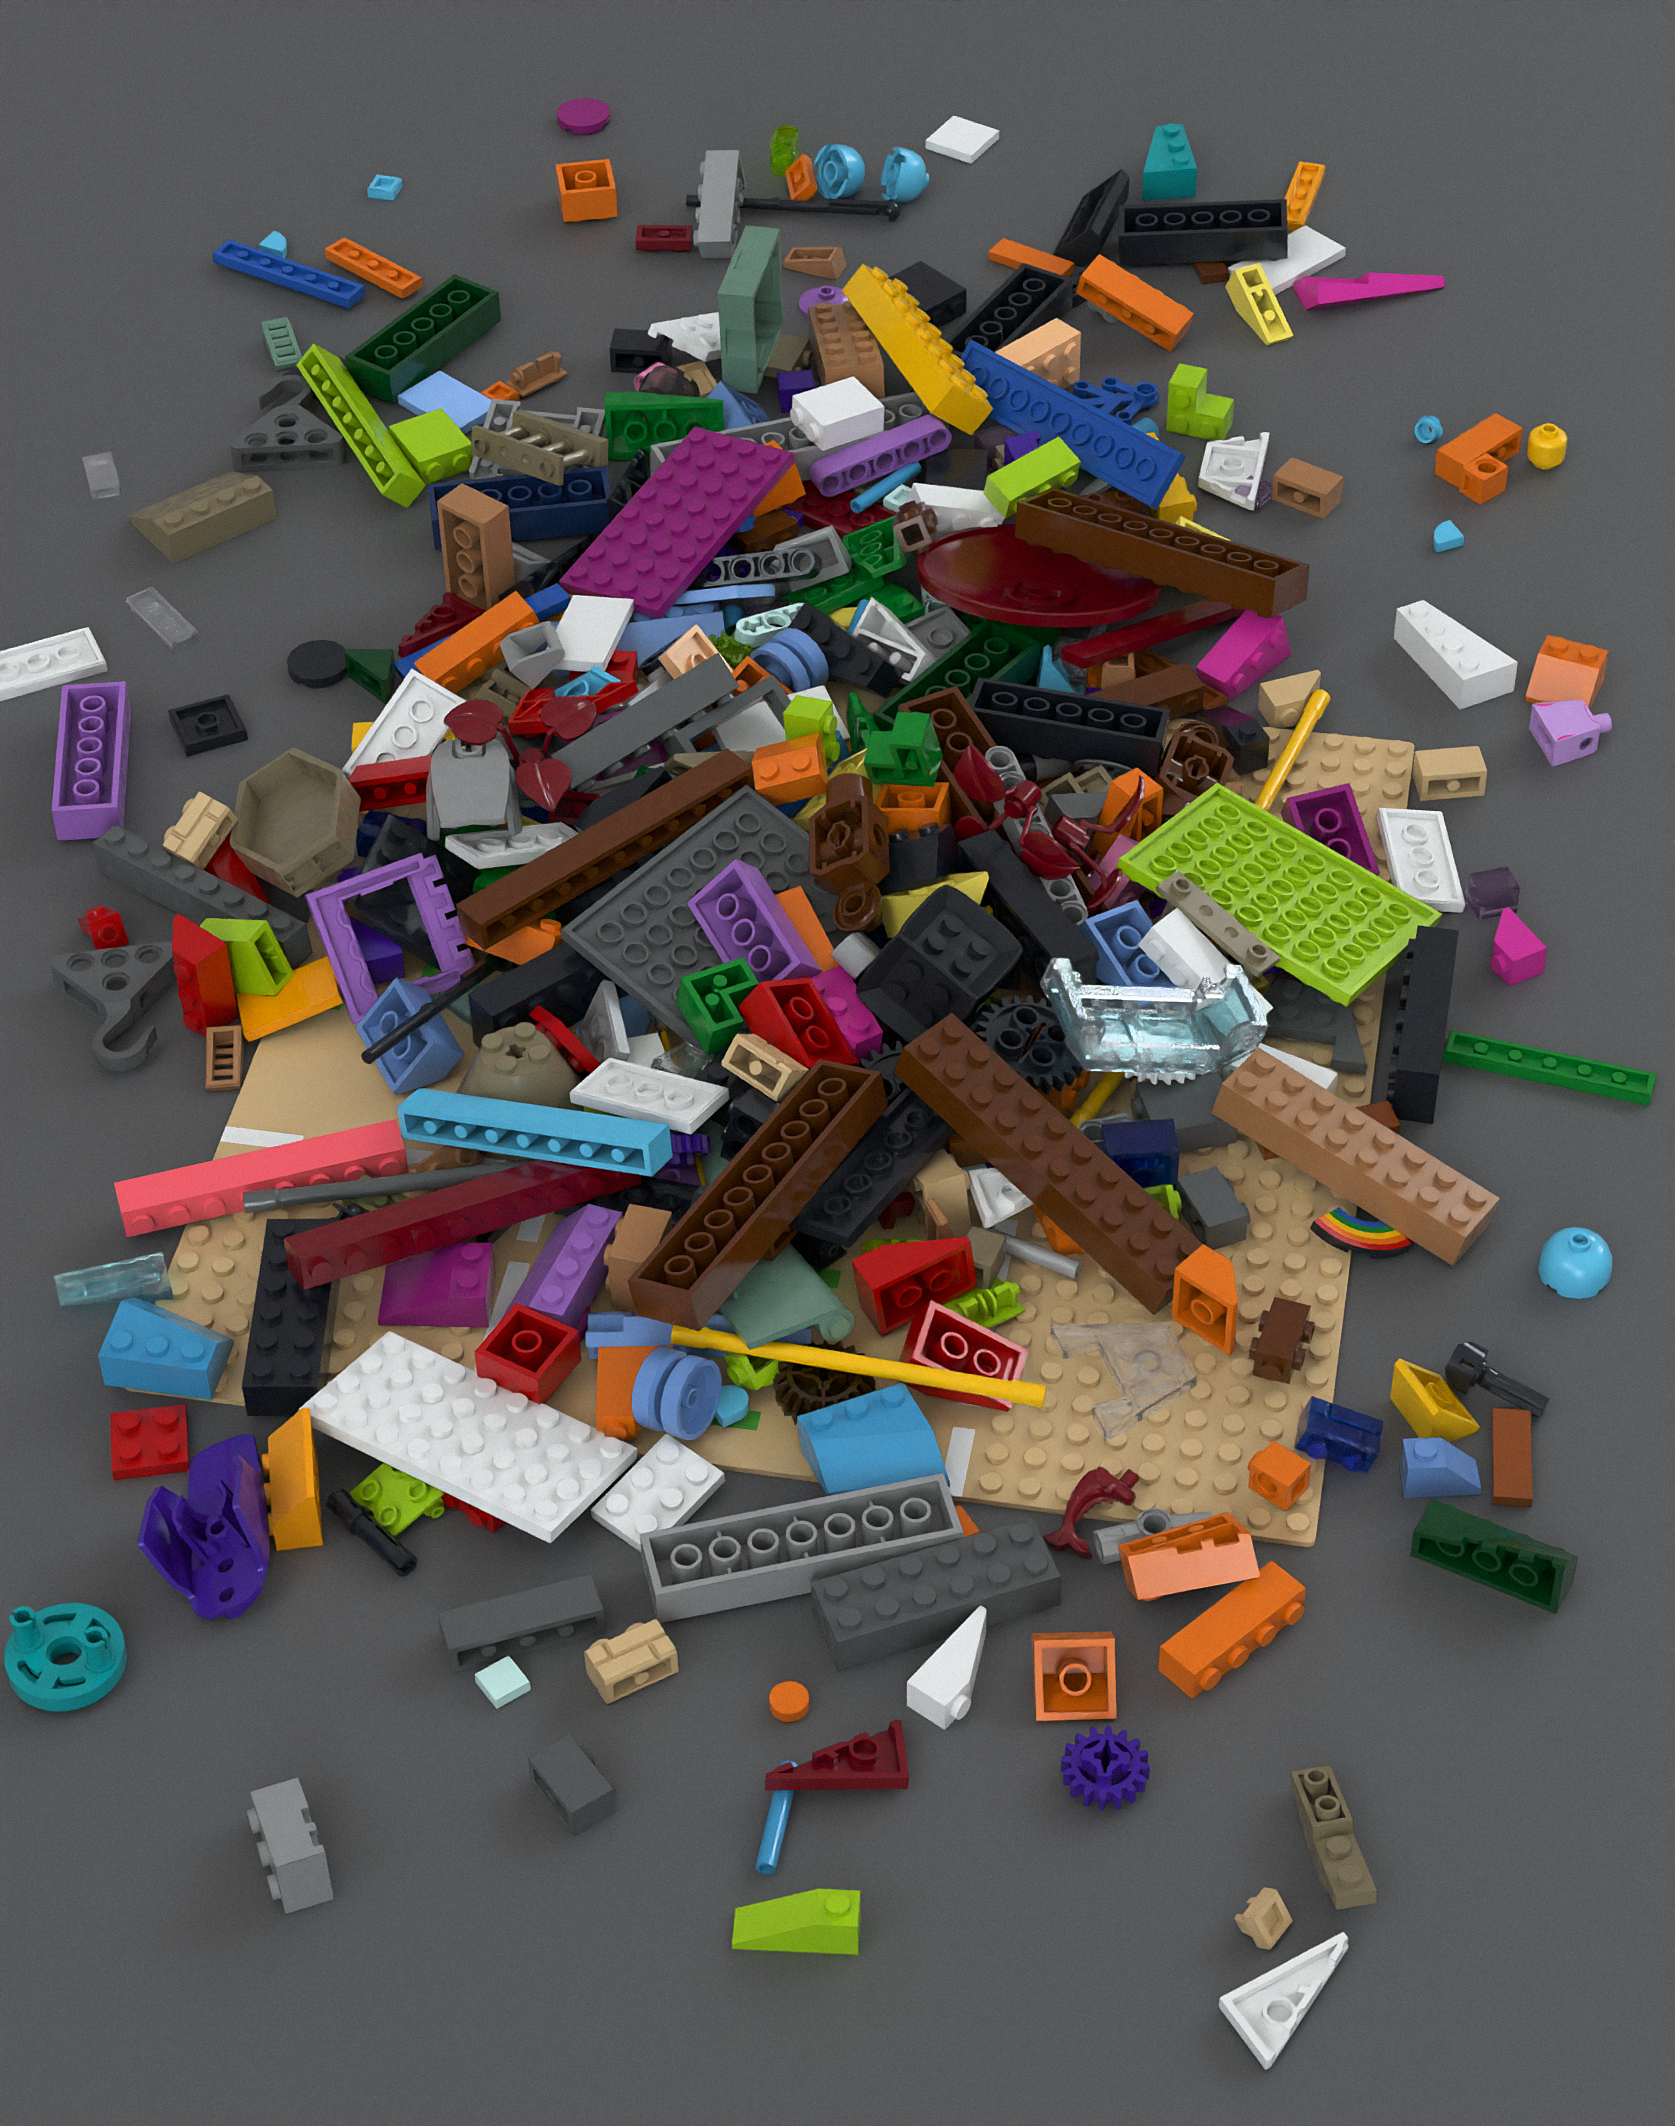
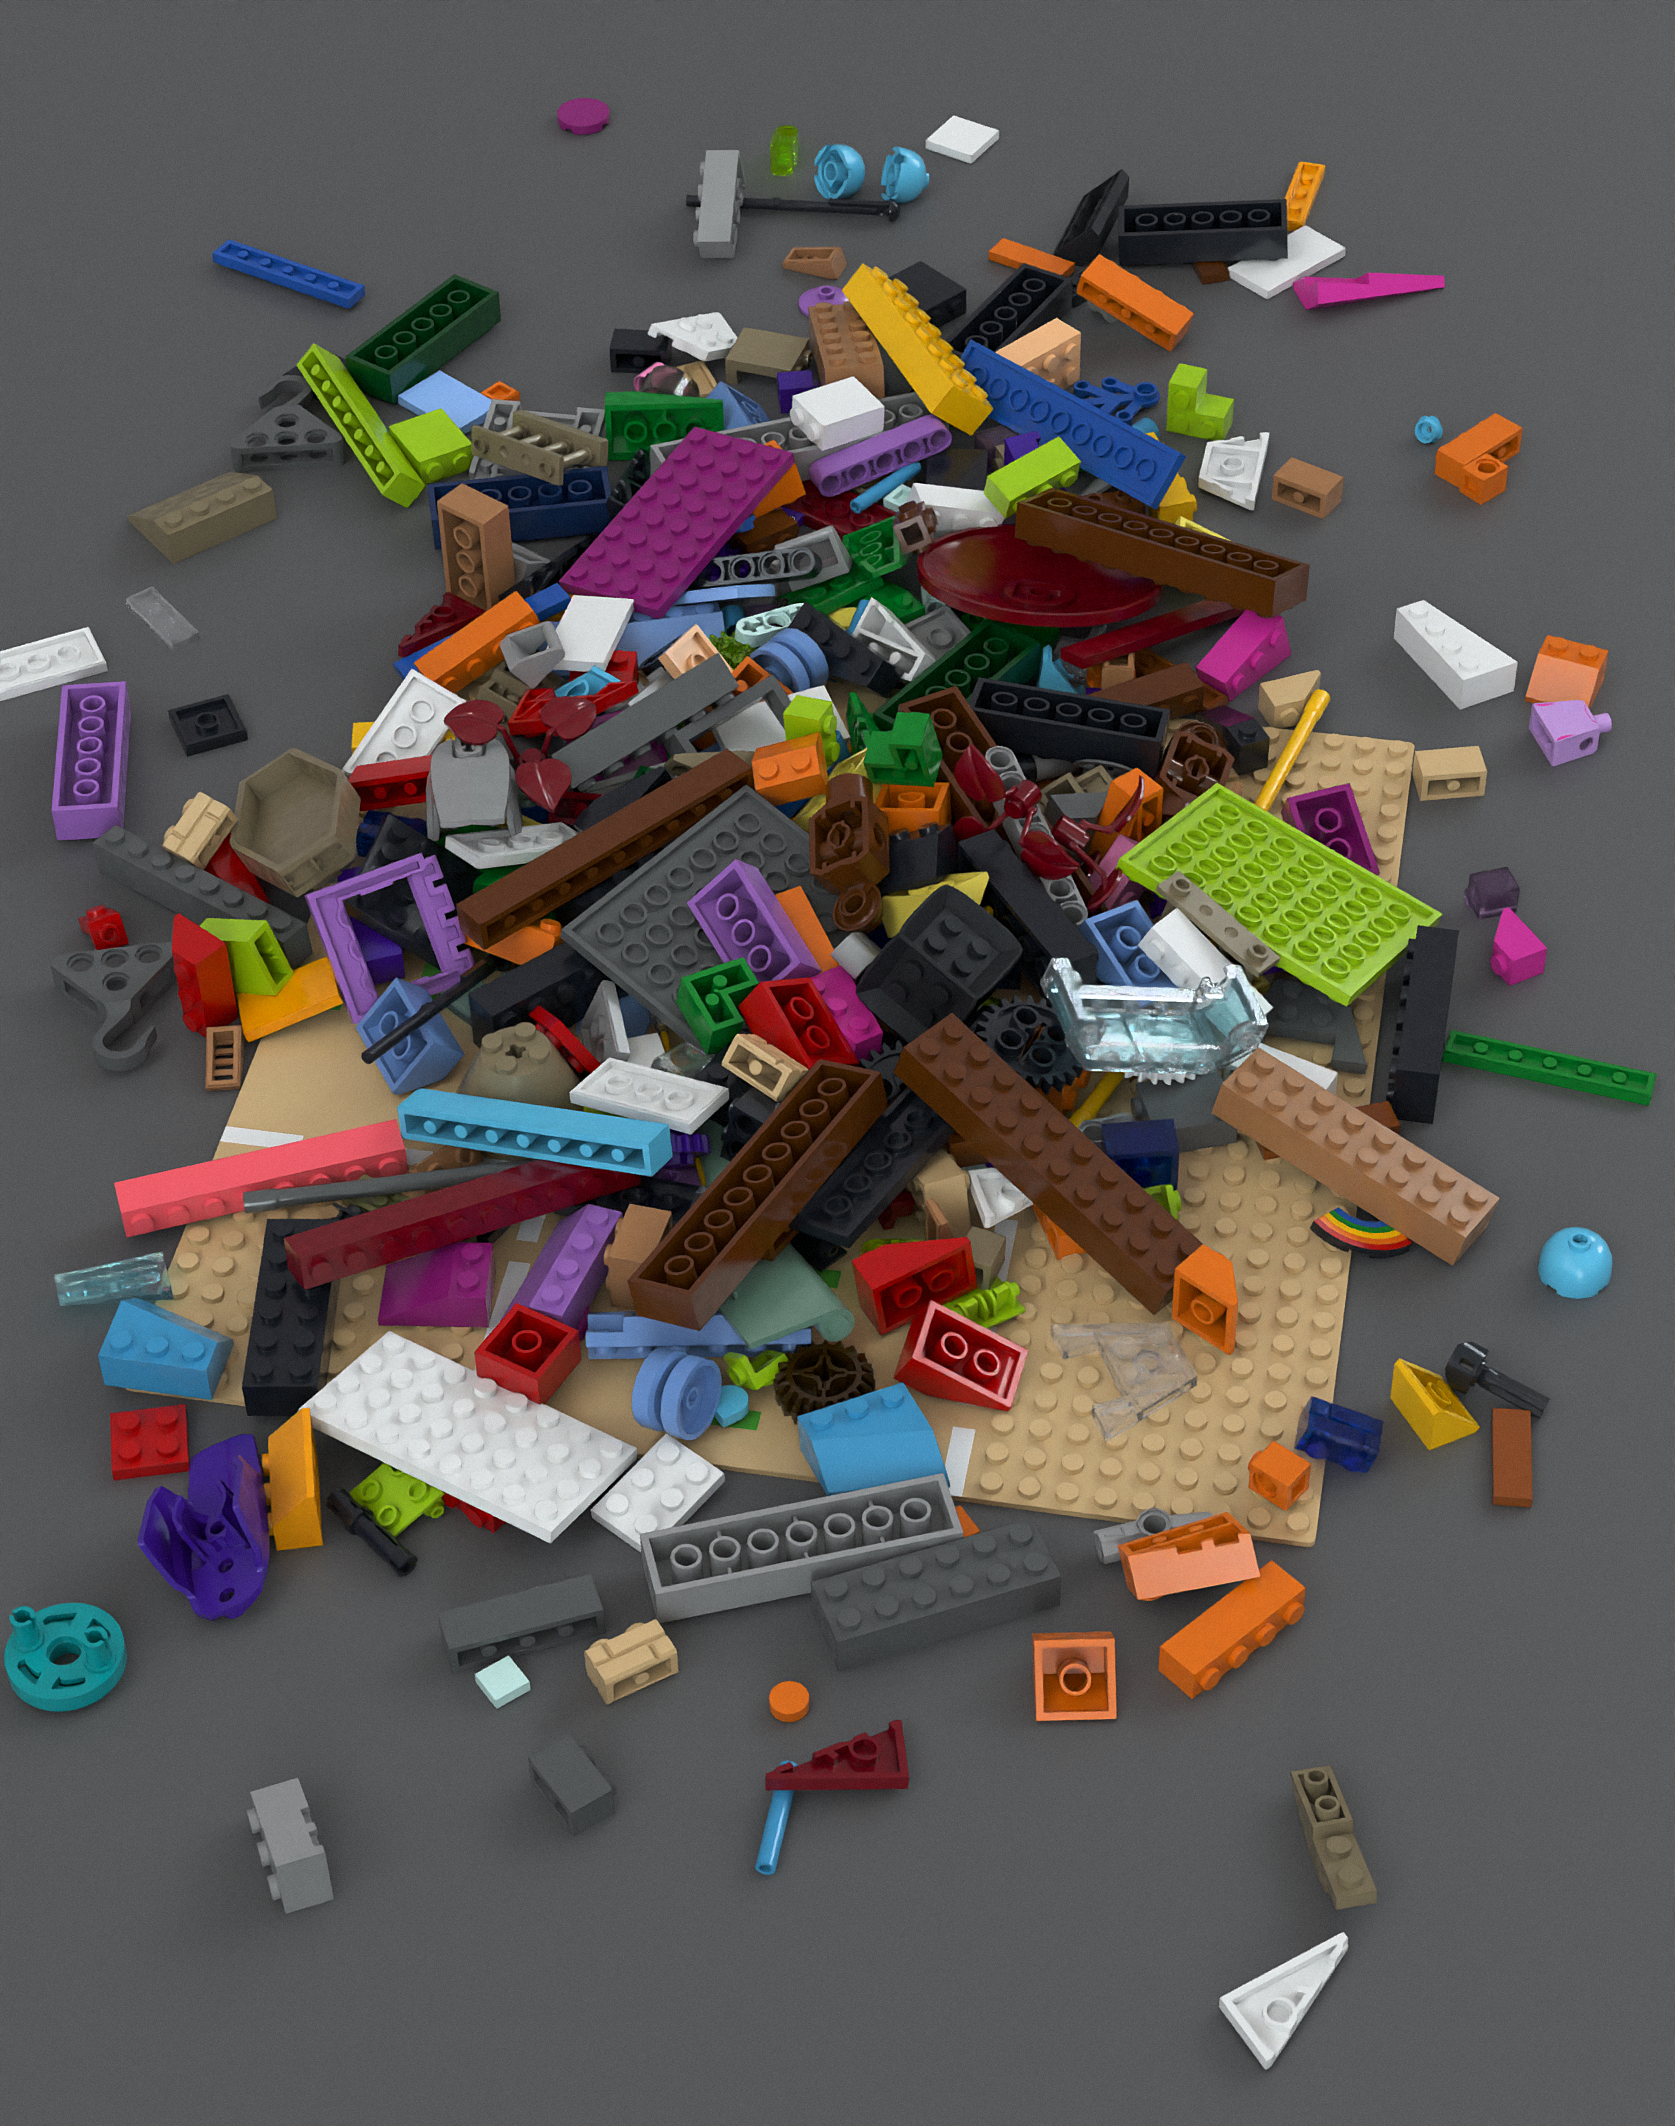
(101, 475): clear tile -> none
(274, 244): medium azure tile -> none
(280, 342): sand green slope -> none
(317, 663): black tile -> none
(372, 670): dark green slope -> none
(373, 268): orange plate -> none
(385, 187): medium azure tile -> none
(531, 378): medium nougat hinge -> none
(586, 190): orange brick -> none
(615, 1383): orange slope -> none
(664, 237): dark red plate -> none
(751, 308): sand green tile -> none
(801, 179): orange plate -> none
(801, 1923): lime slope -> none
(946, 1680): white slope -> none
(1013, 1391): yellow piece -> none
(1040, 1255): light grey piece -> none
(1085, 1764): dark purple gear -> none
(1092, 1489): dark red animal -> none
(1169, 165): teal wedge -> none
(1212, 1208): dark grey brick -> none
(1257, 304): light yellow slope -> none
(1263, 493): clear purple tile -> none
(1264, 1918): tan tile -> none
(1281, 1341): reddish brown brick -> none
(1421, 857): white tile -> none
(1437, 1469): medium blue slope -> none
(1447, 537): medium azure tile -> none
(1494, 1556): dark green wedge -> none
(1546, 446): yellow head -> none

